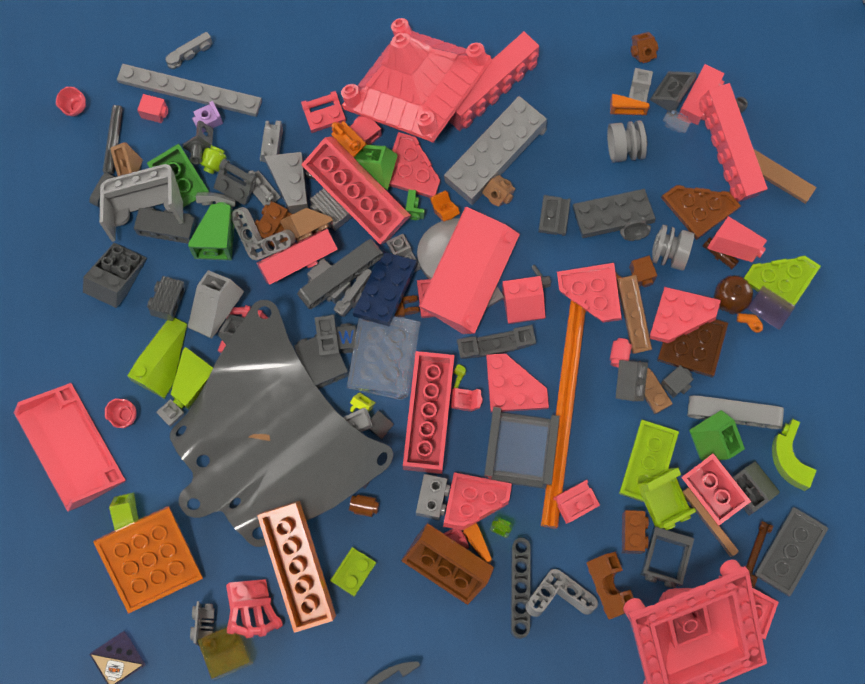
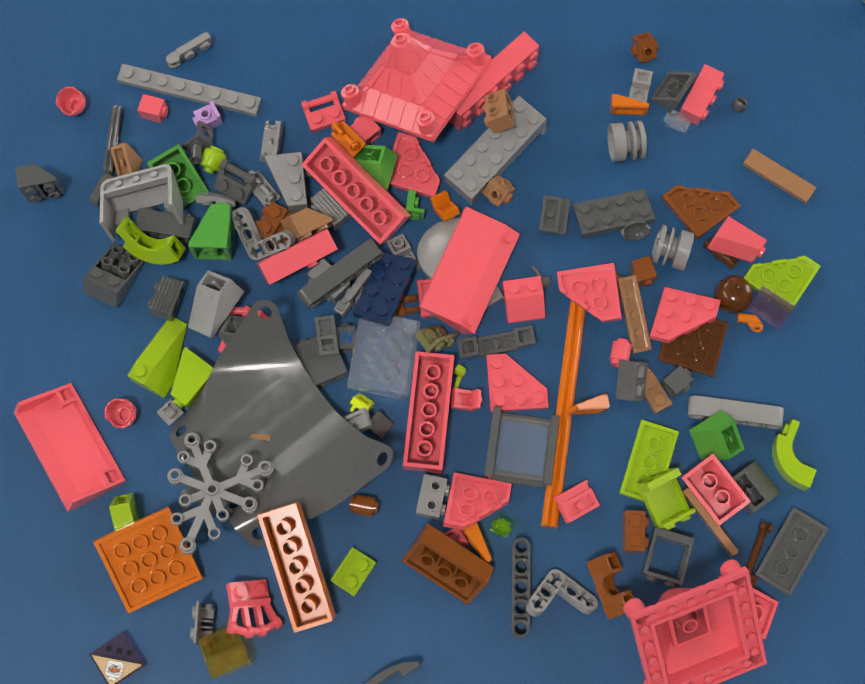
(37, 183): none -> dark grey slope
(147, 248): none -> lime arch
(202, 512): none -> light grey plant
(435, 338): none -> olive bracket
(498, 111): none -> medium nougat brick
(592, 406): none -> orange slope
(732, 143): coral brick -> none

